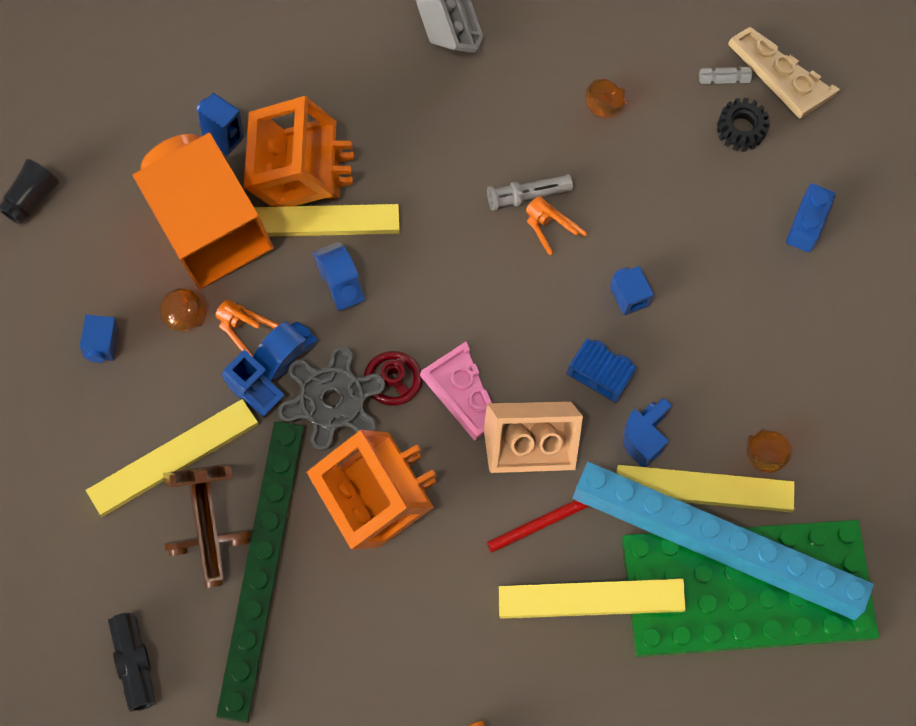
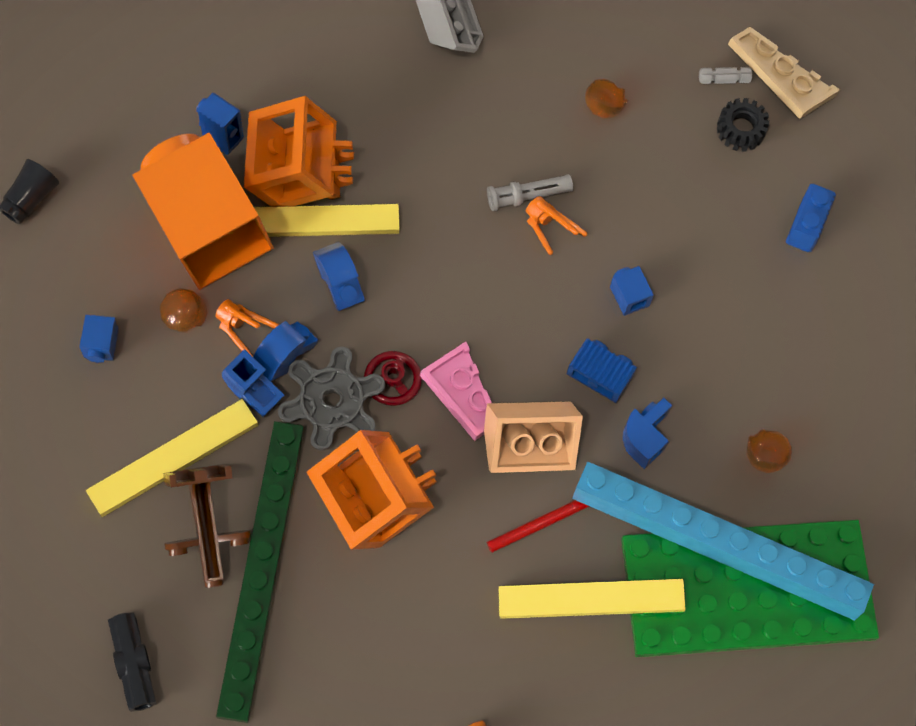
(715, 488): light yellow tile -> none

